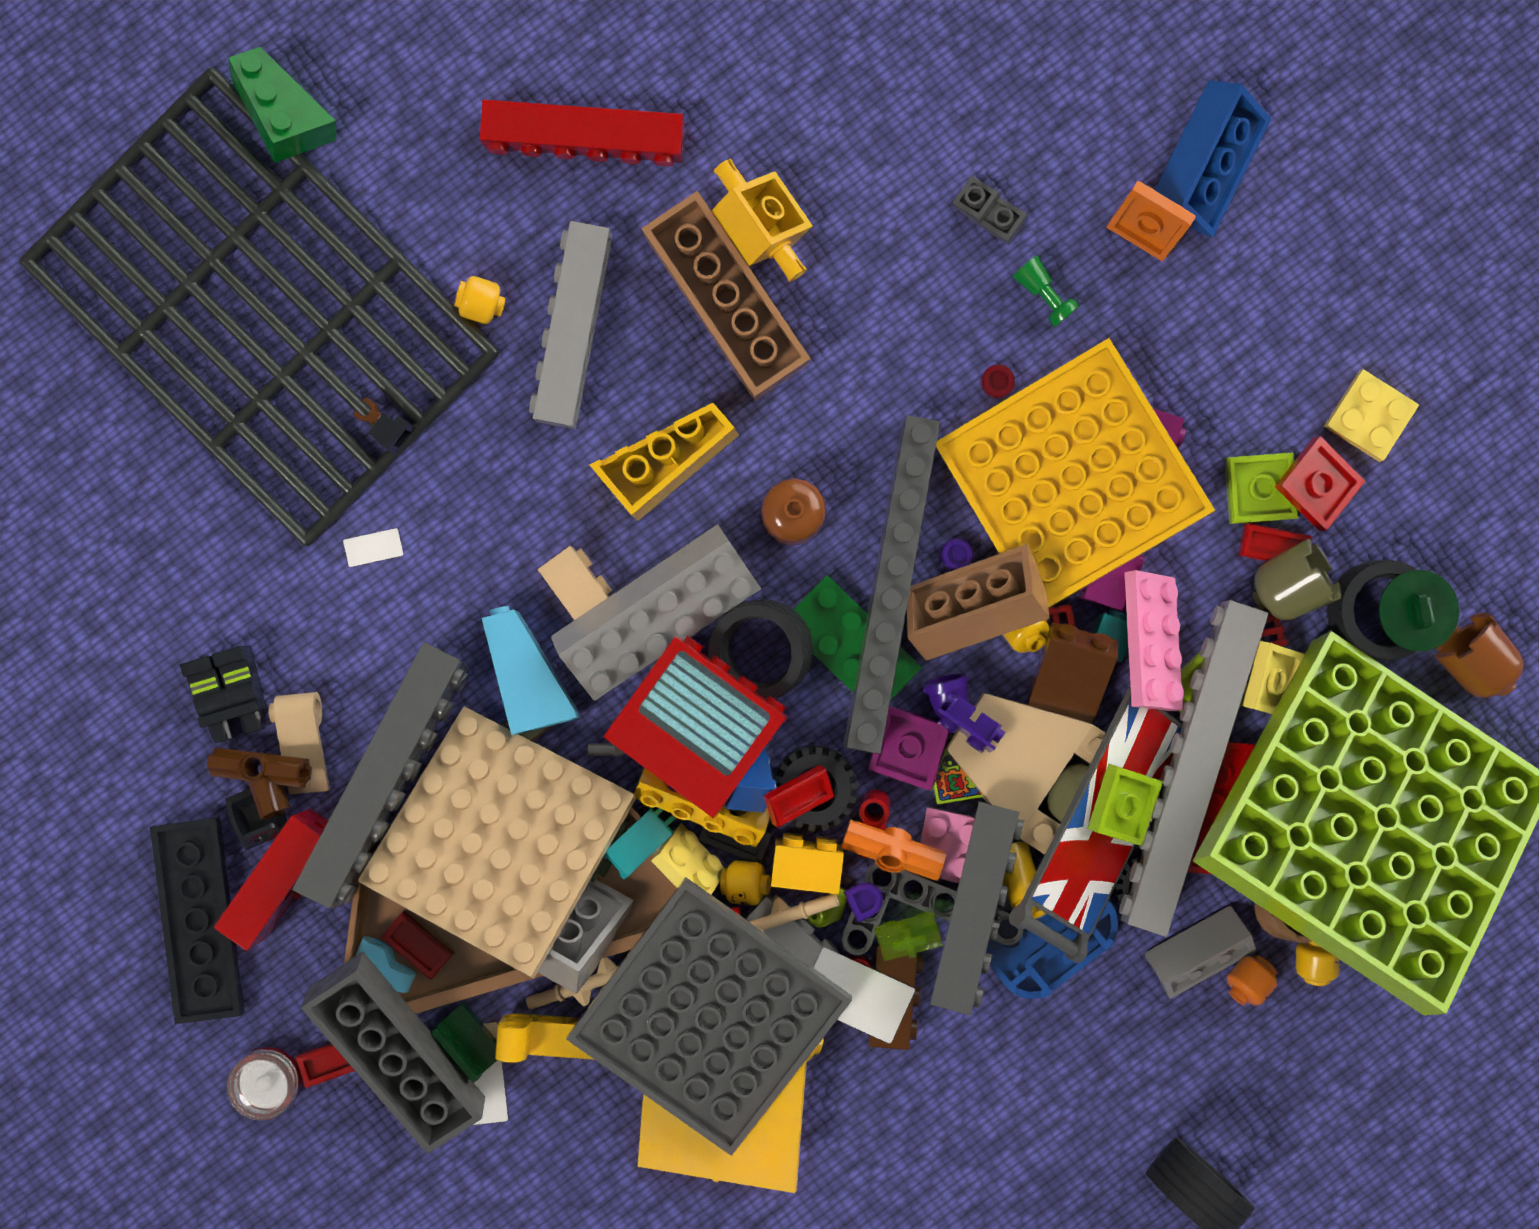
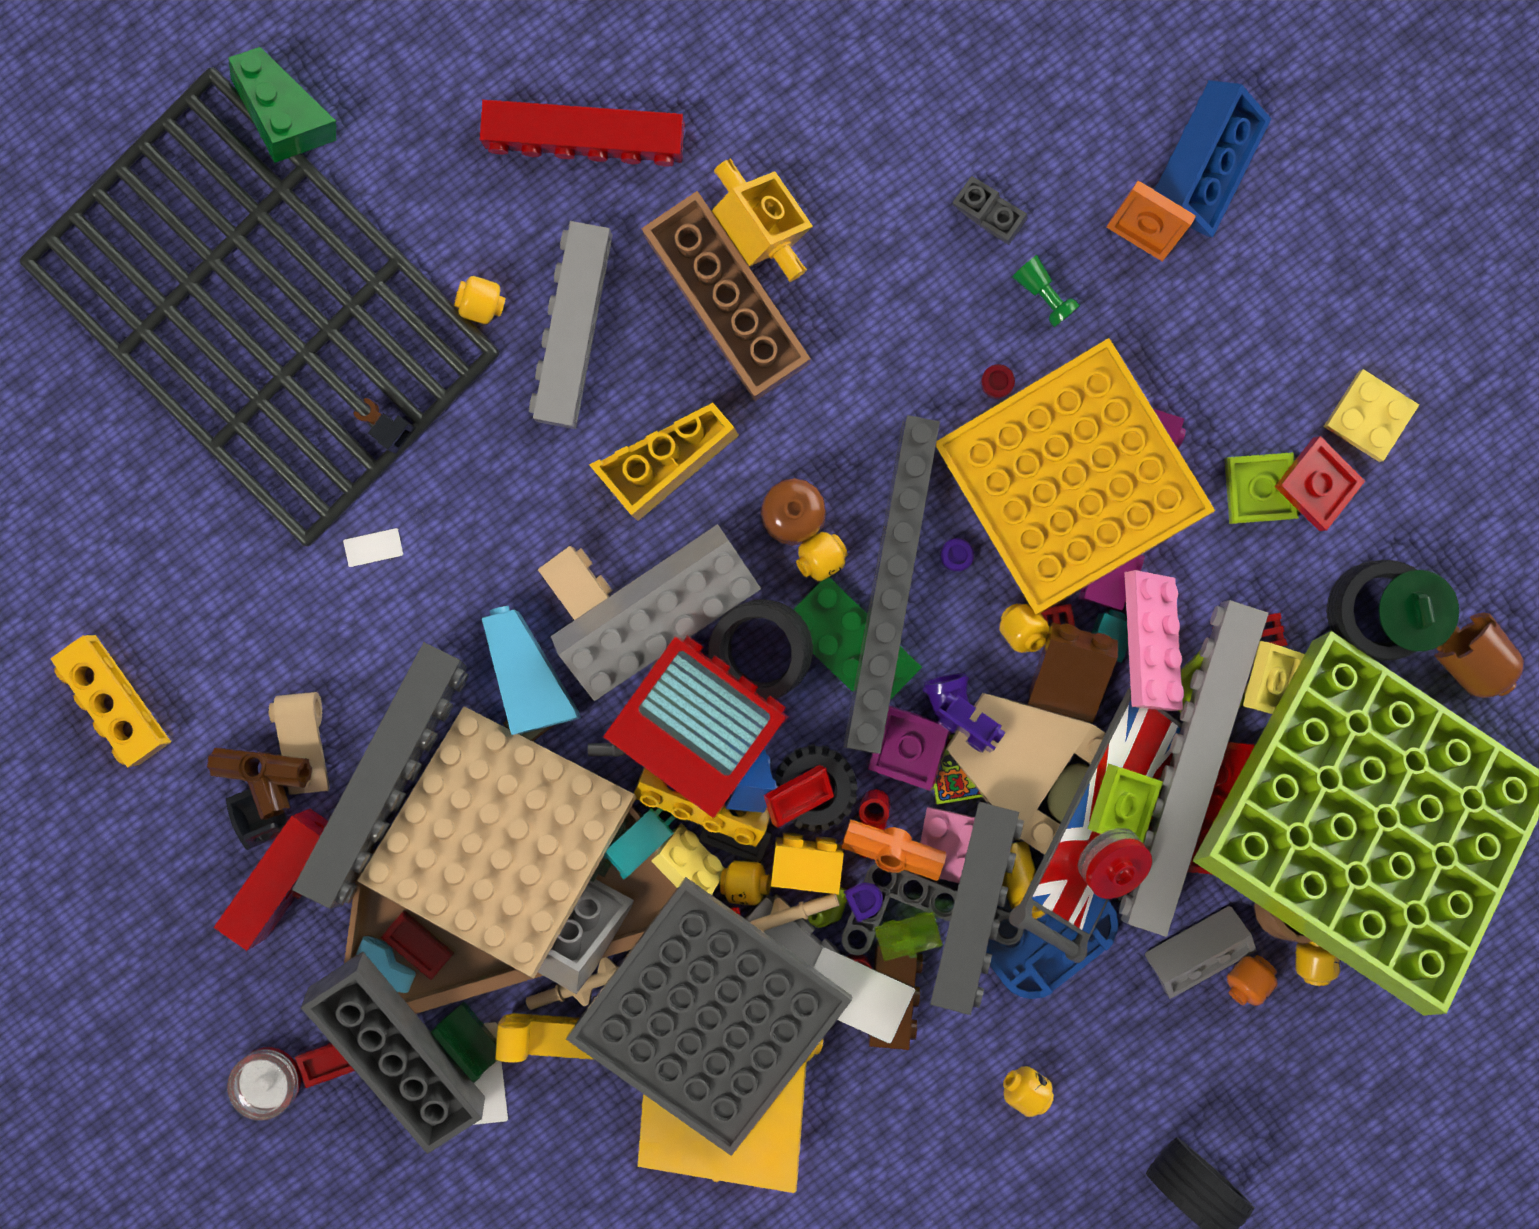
(108, 679): none -> yellow brick
(192, 900): black plate -> none
(226, 690): black hips -> none
(821, 556): none -> yellow head
(976, 603): medium nougat slope -> none
(1028, 1091): none -> yellow head
(1114, 863): none -> red piece
(1266, 542): red tile -> none
(1295, 582): olive cylinder -> none

